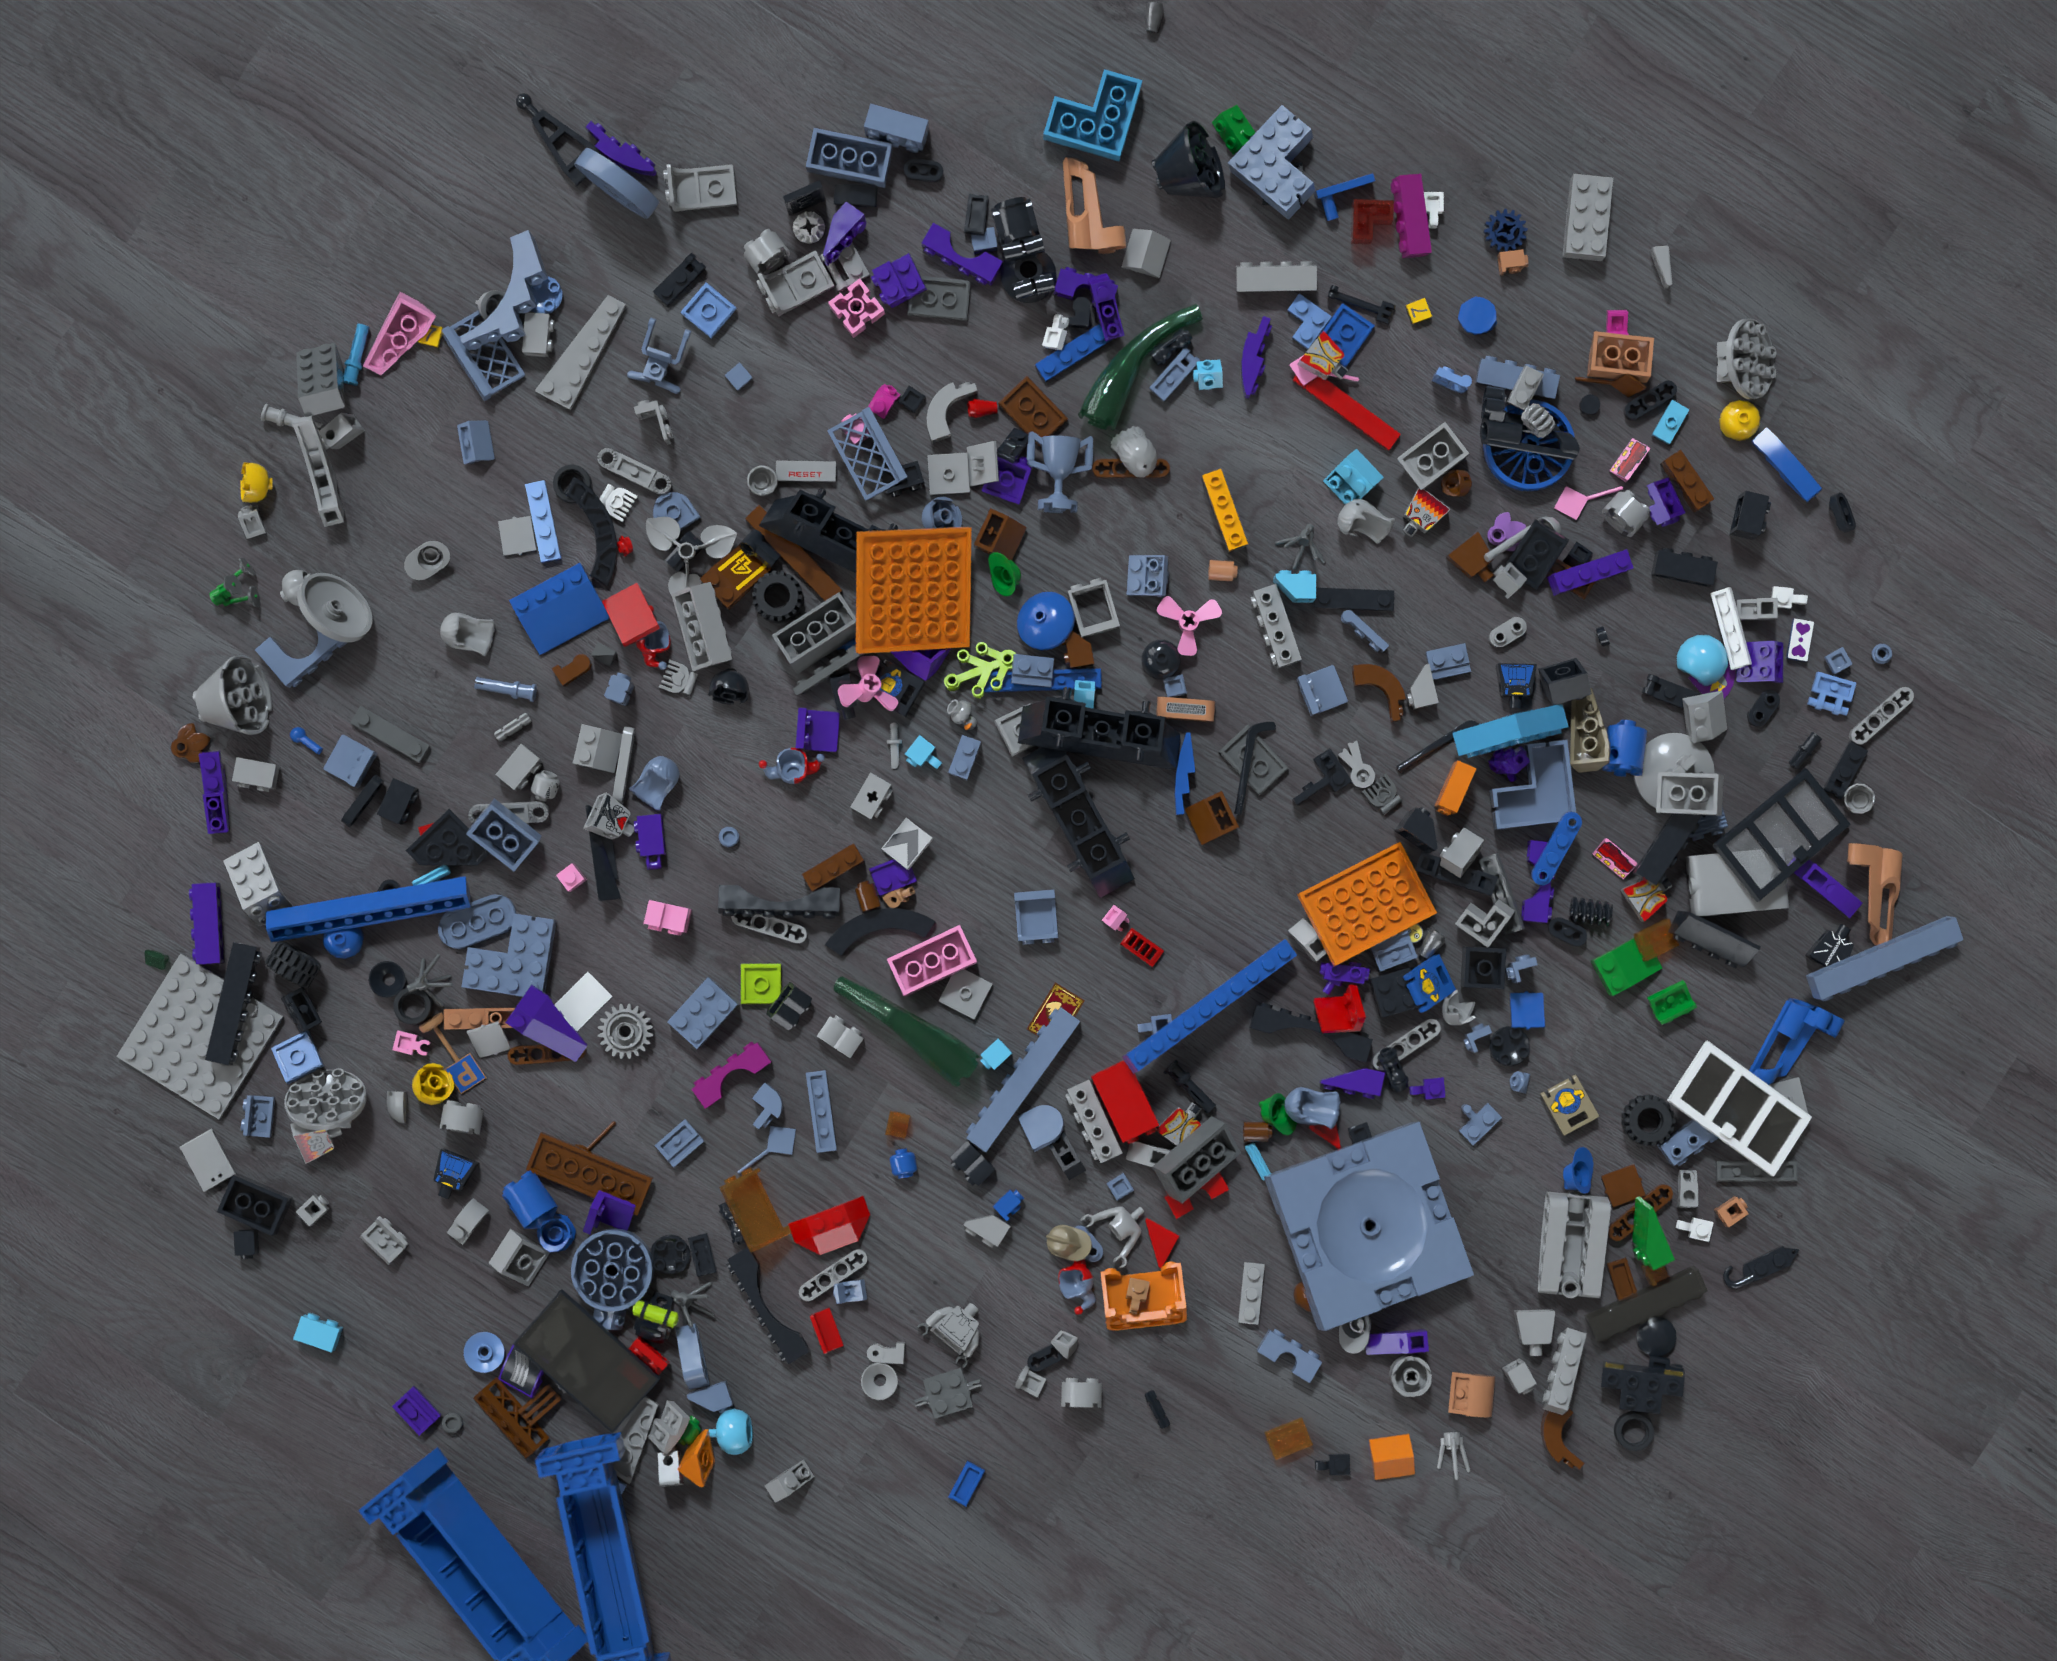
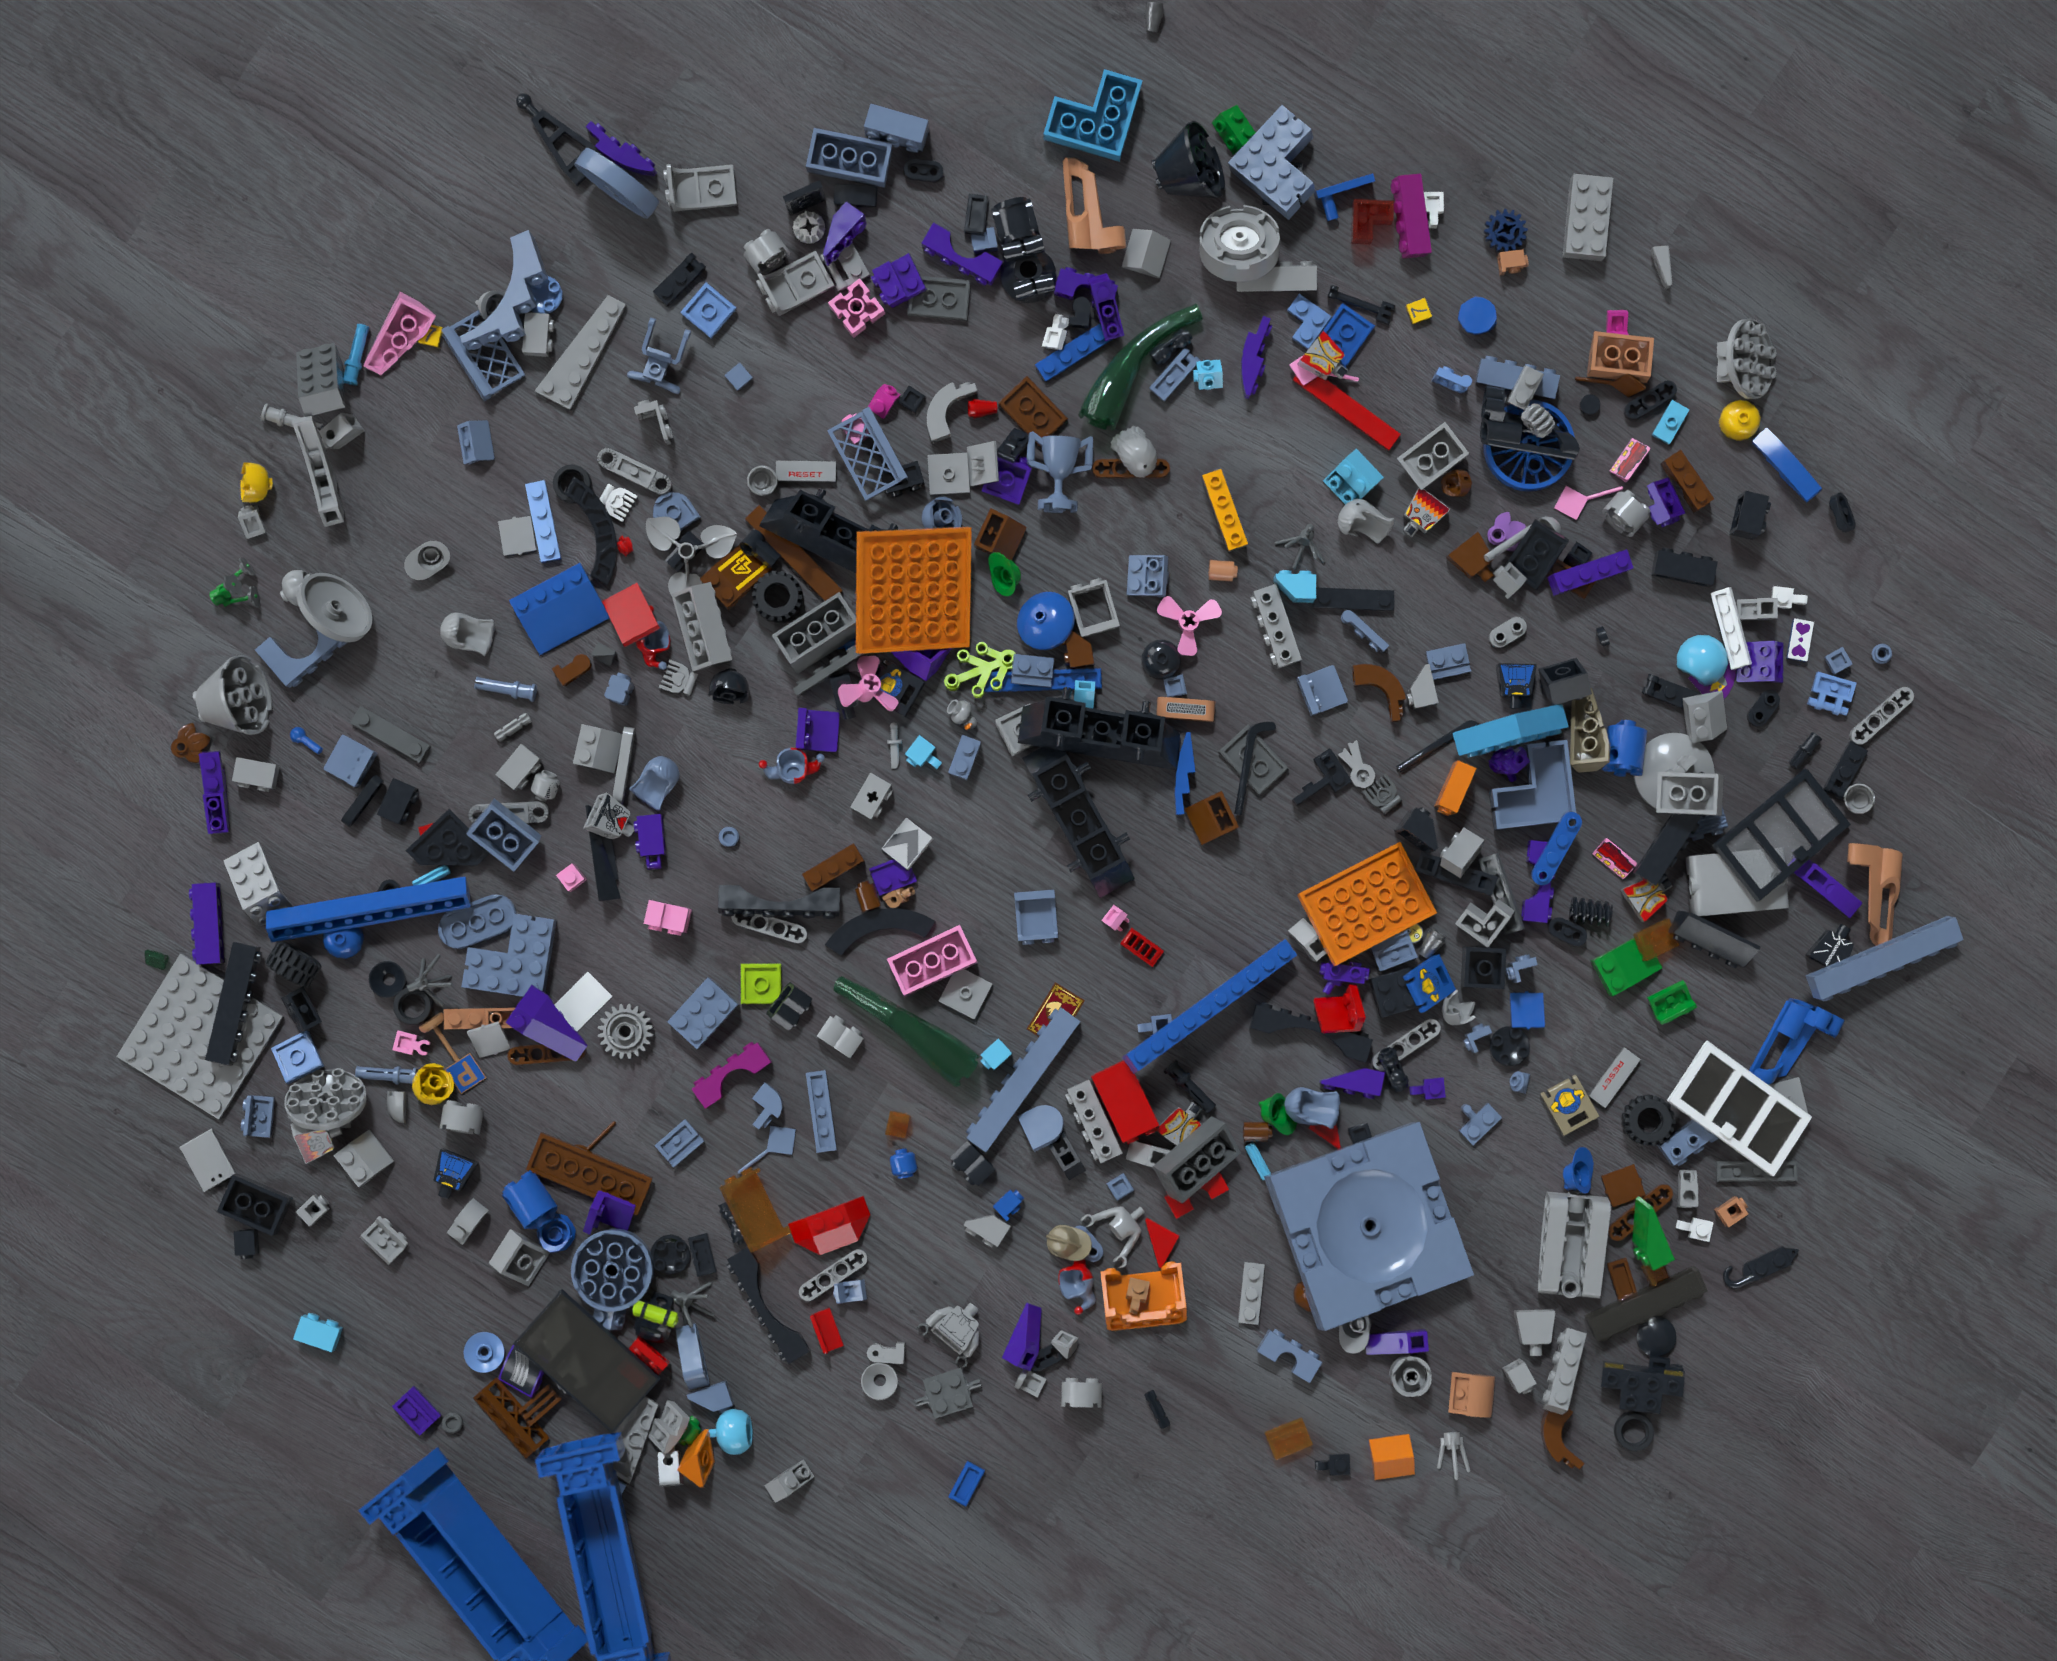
(363, 1158): none -> light grey slope
(396, 1075): none -> sand blue pin
(1025, 1339): none -> dark purple slope
(1239, 243): none -> light grey piece
(1614, 1077): none -> light grey tile

